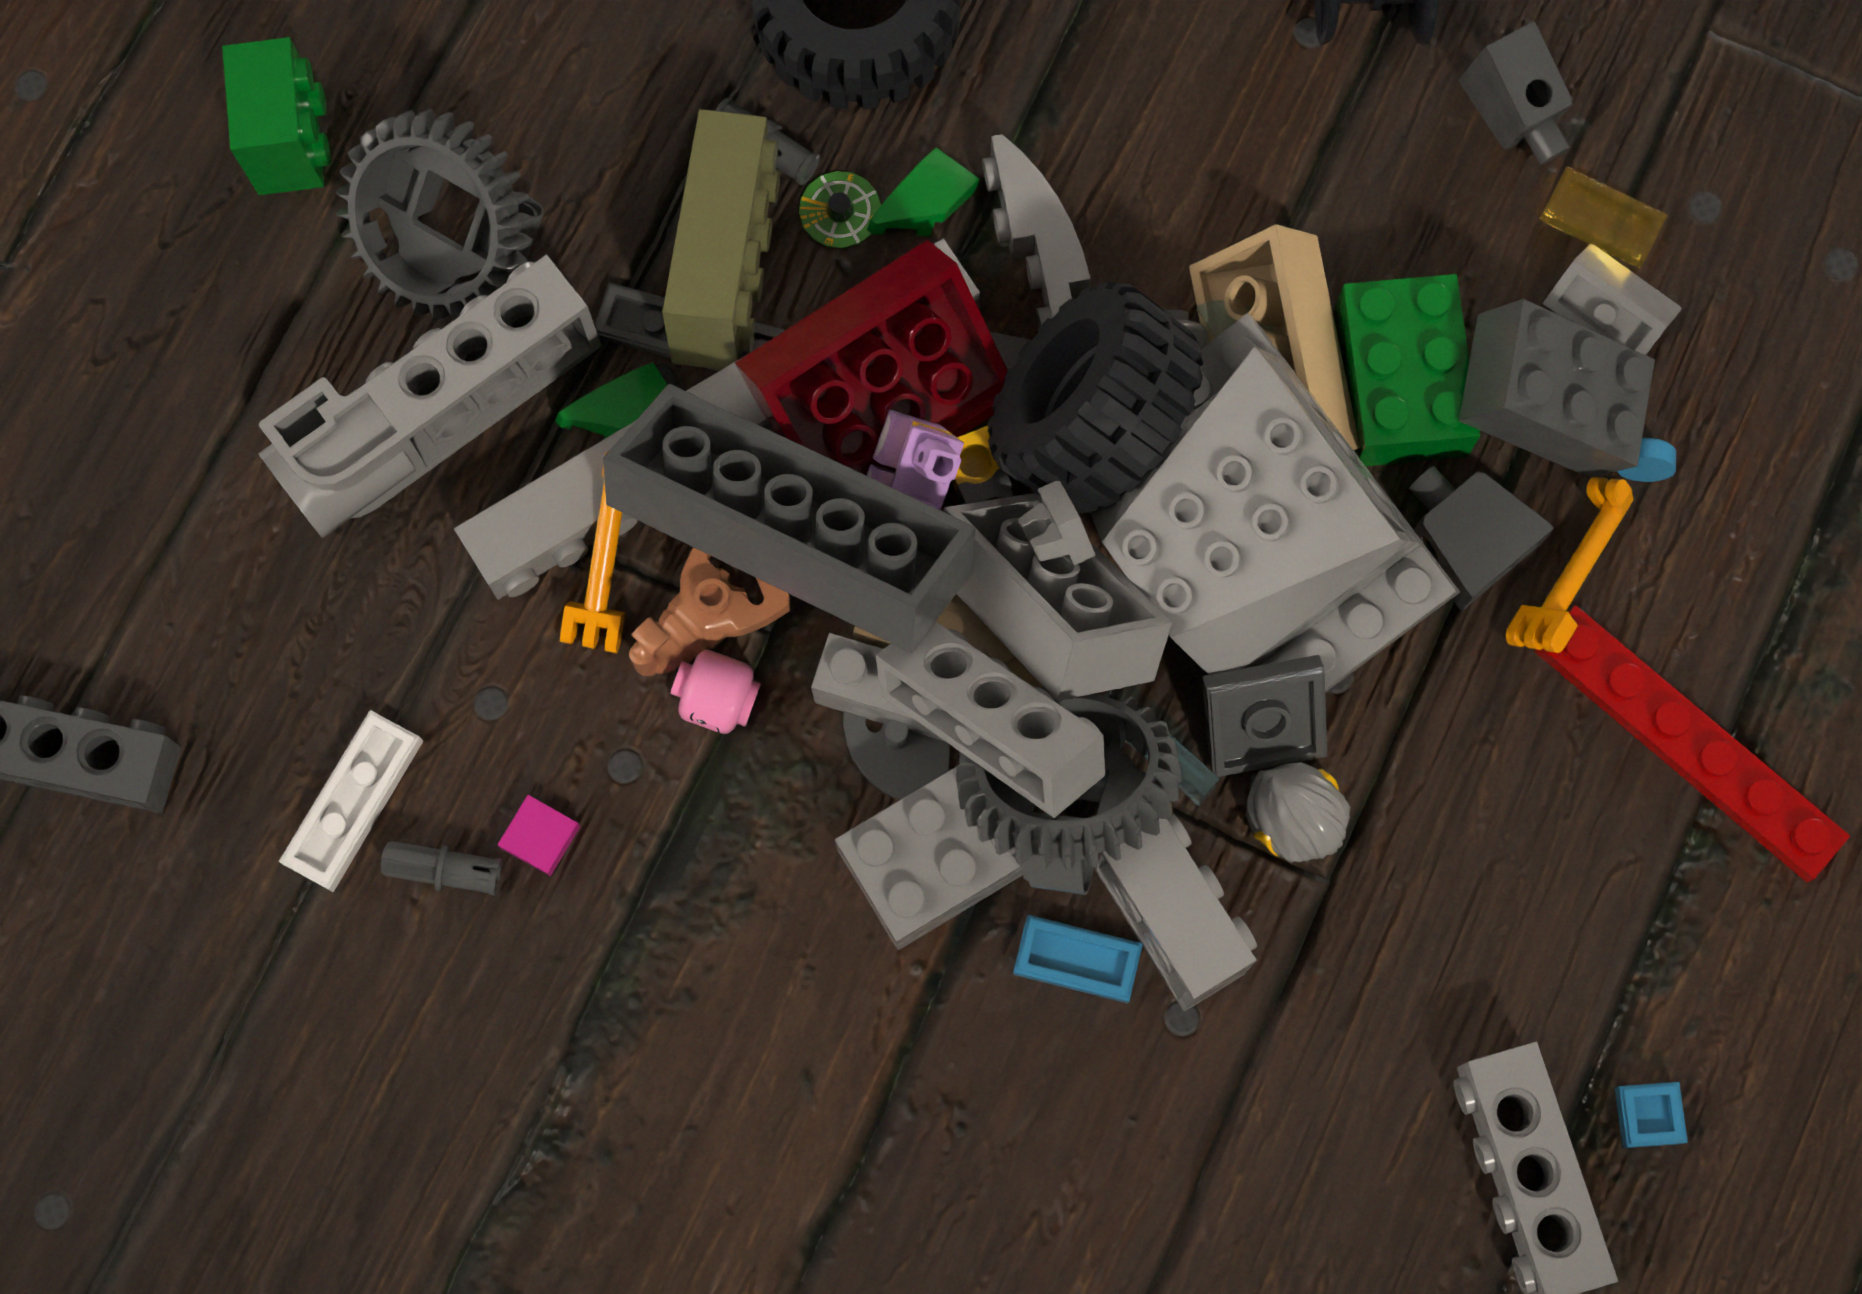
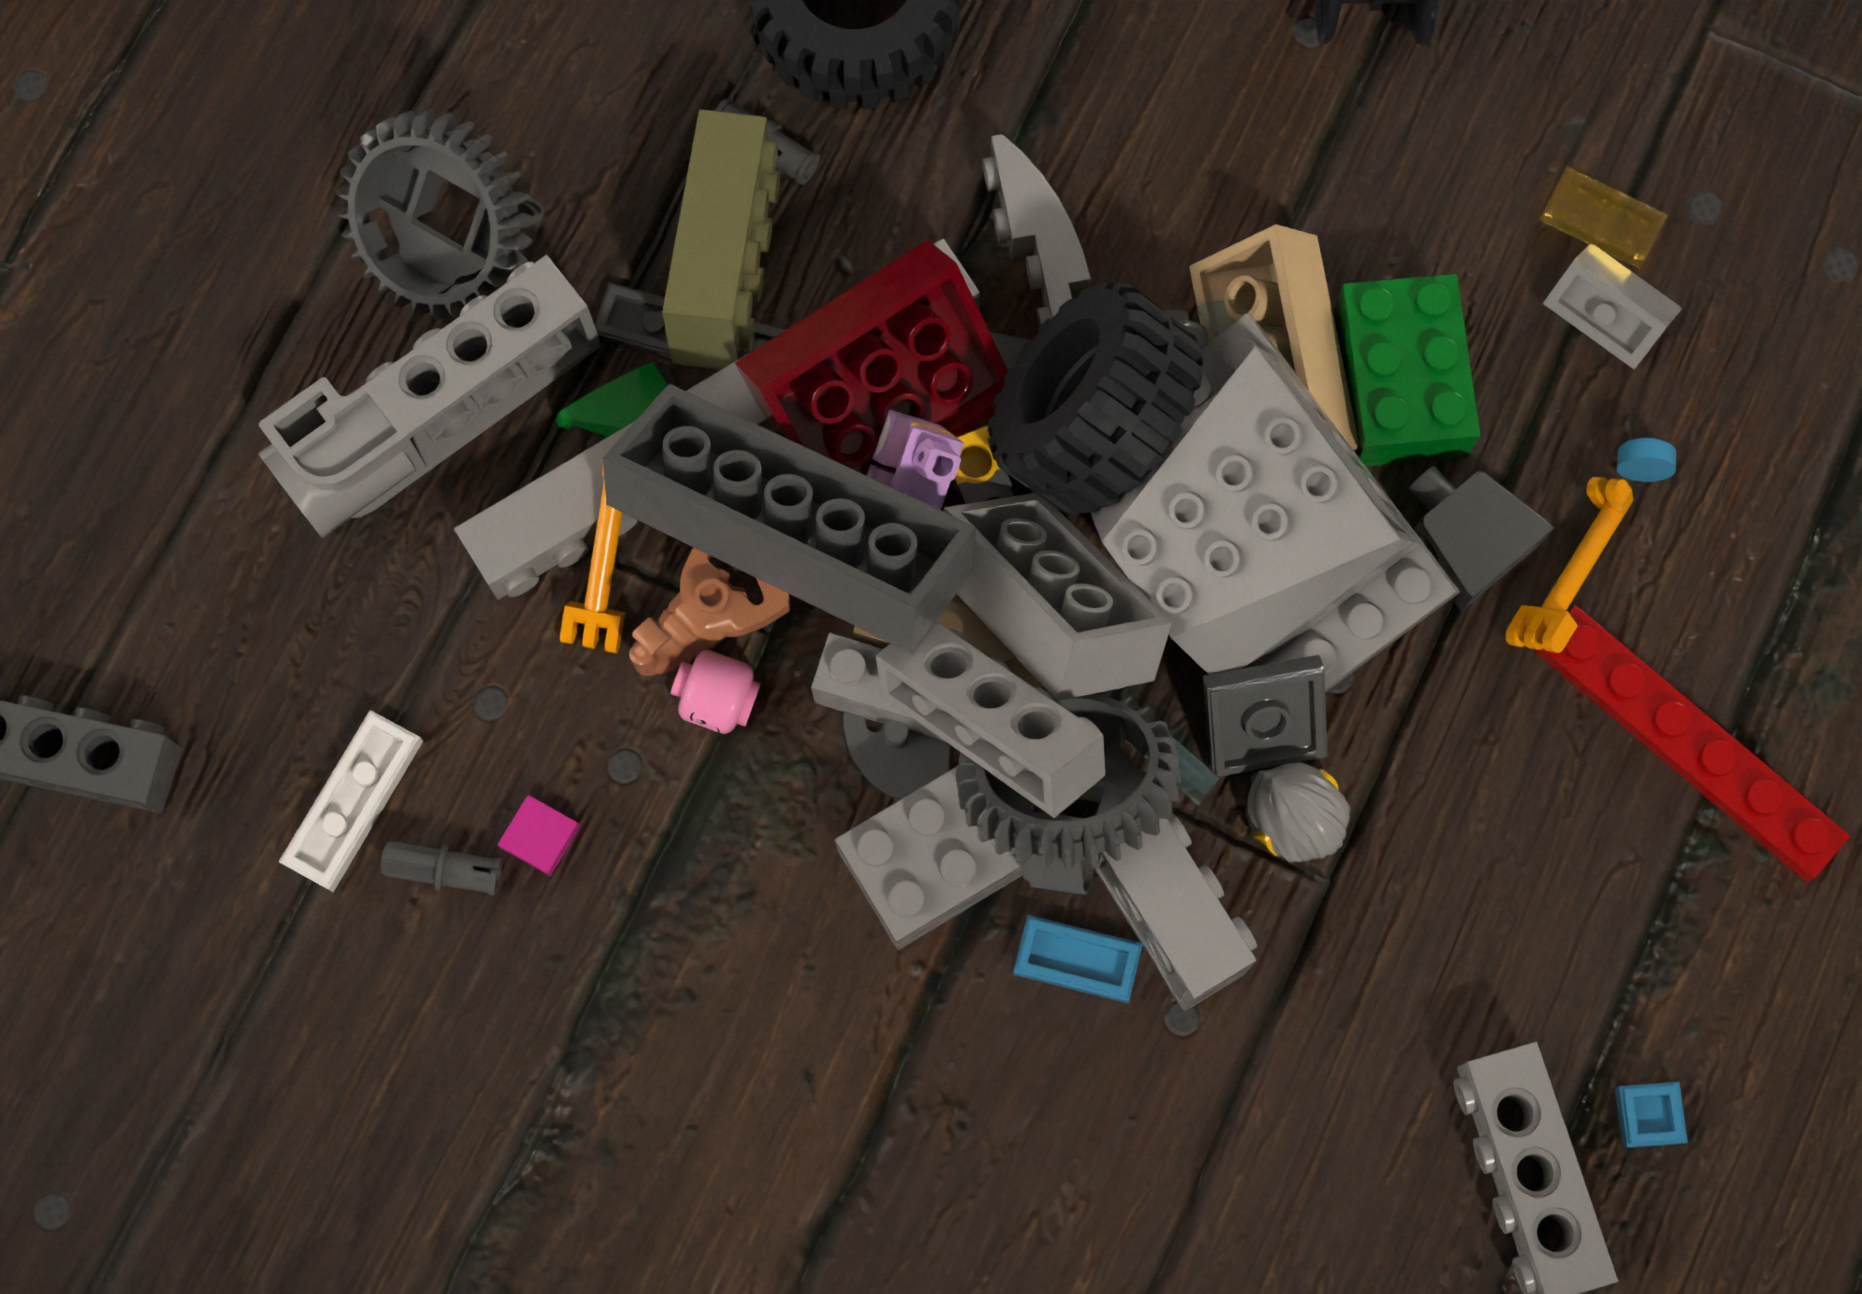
(275, 116): green brick -> none
(838, 209): bright green piece -> none
(925, 196): green slope -> none
(1057, 525): light grey tile -> none
(1520, 93): dark grey torso -> none
(1557, 389): dark grey brick -> none

